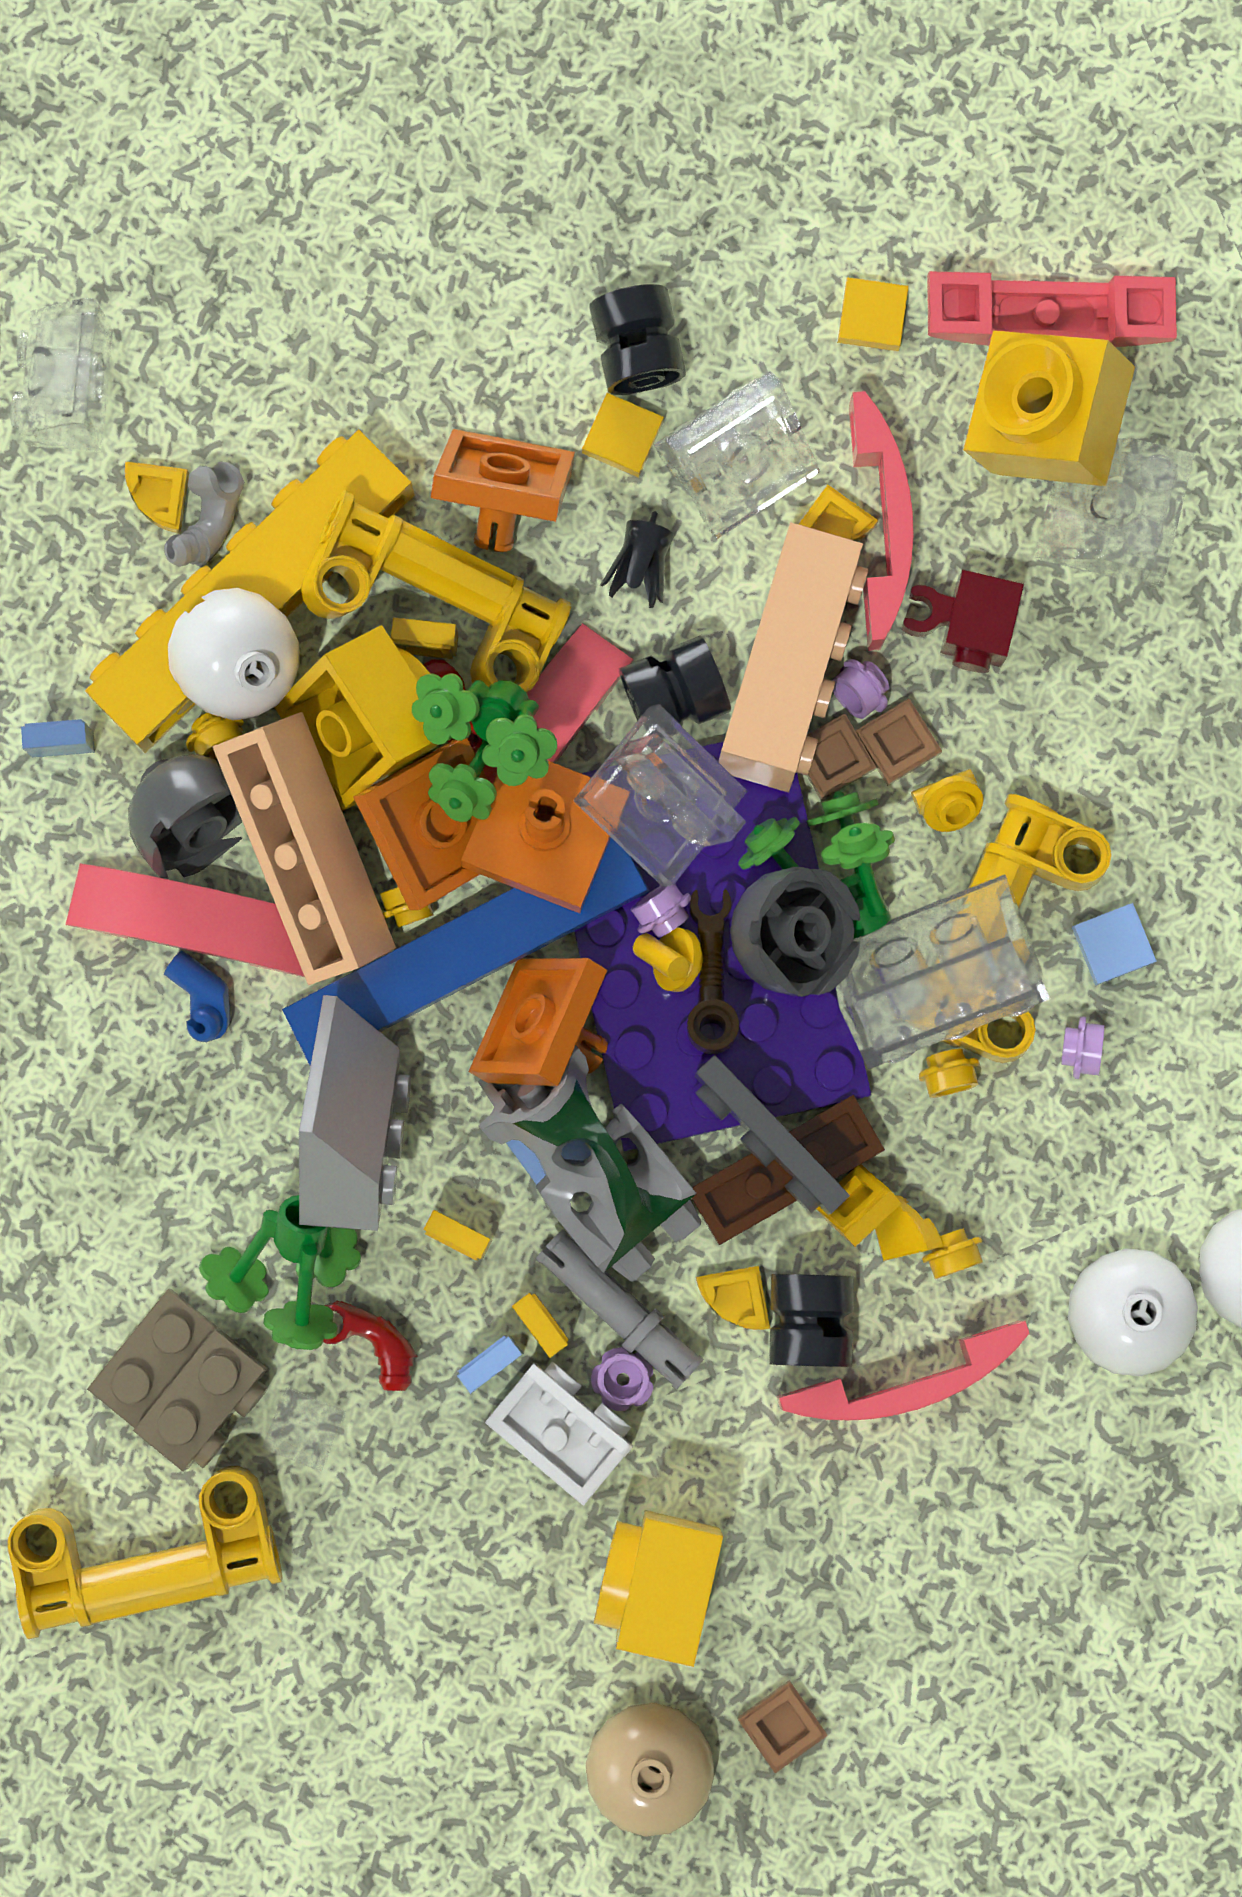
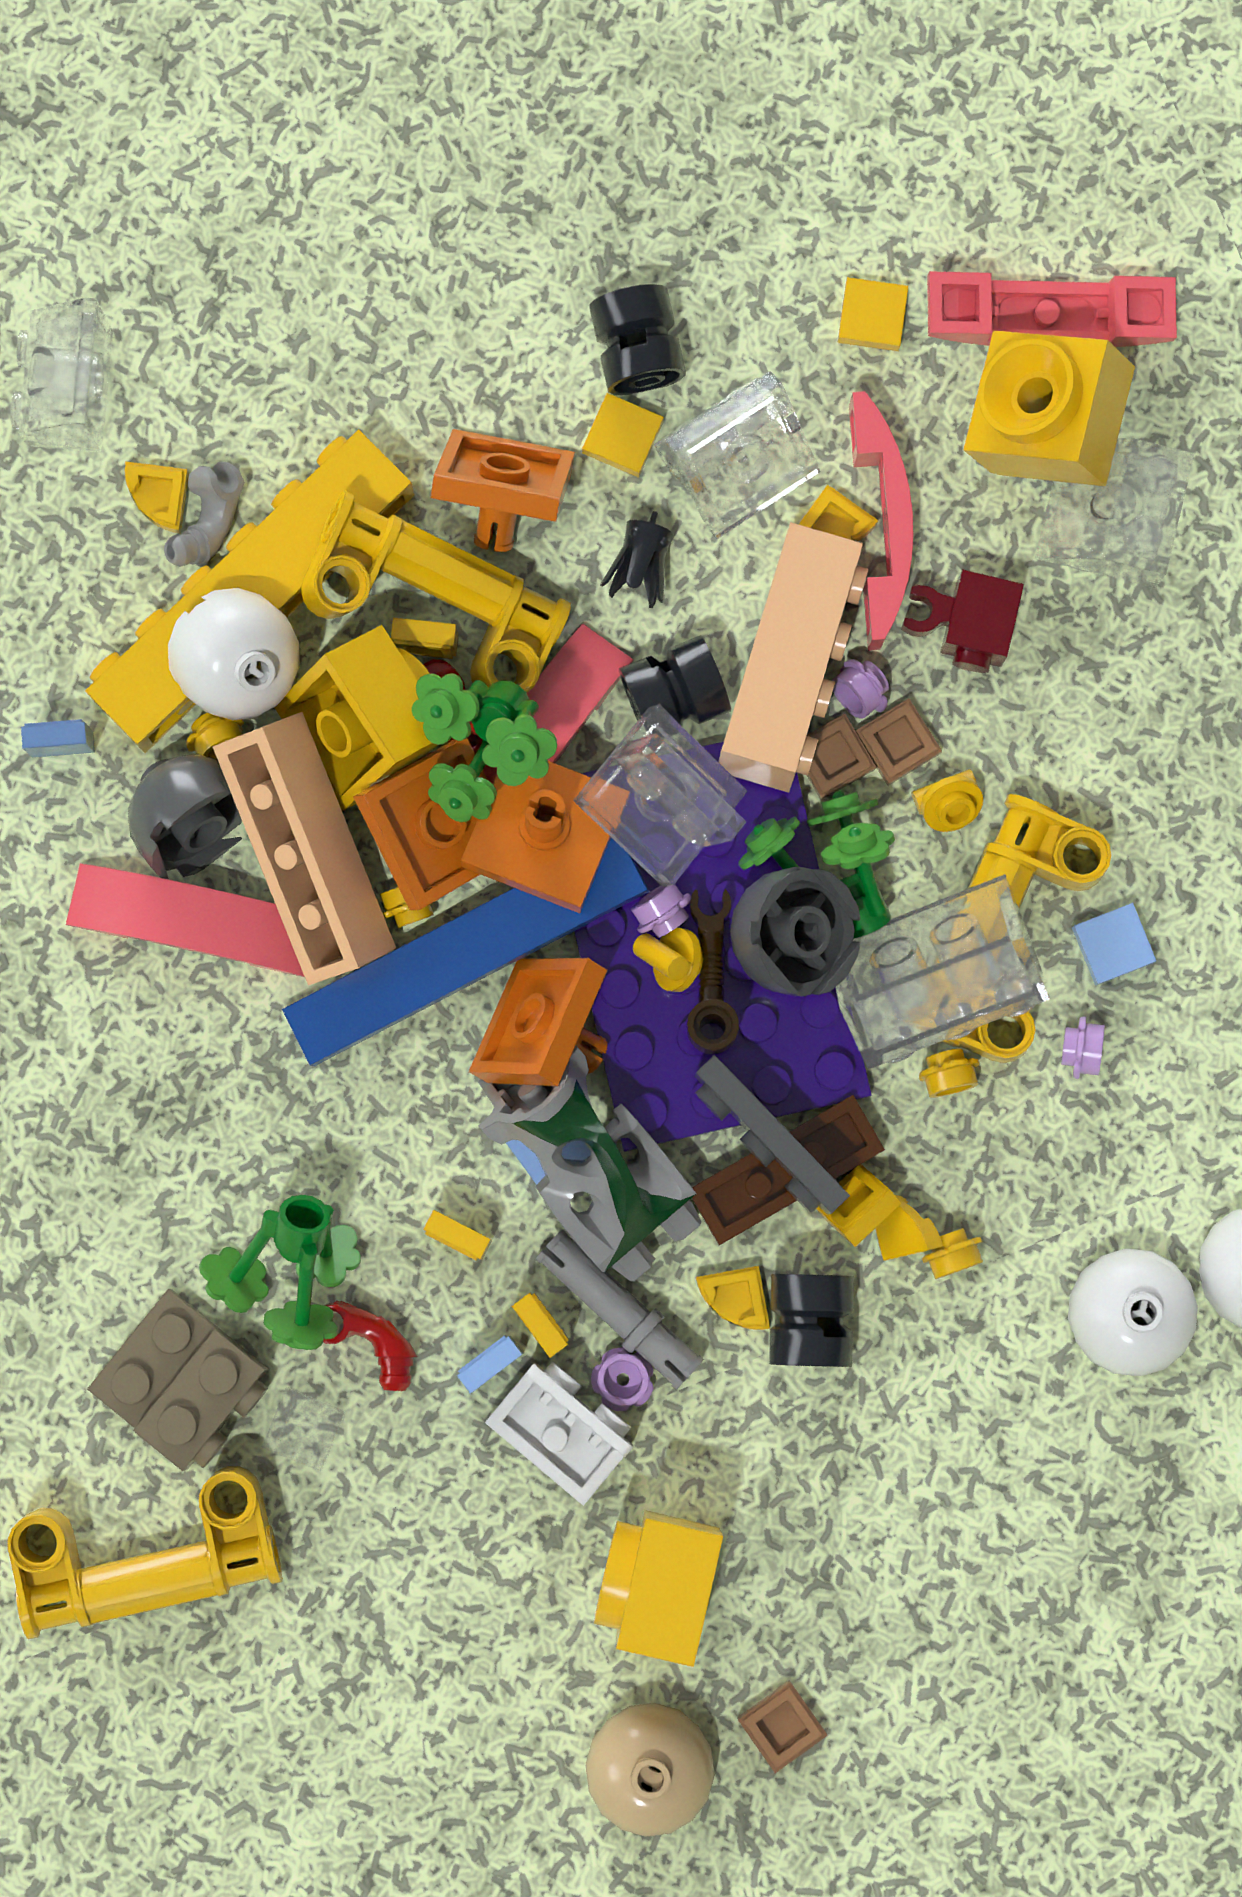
(207, 997): blue arm -> none
(350, 1122): light grey slope -> none
(981, 1353): coral slope -> none

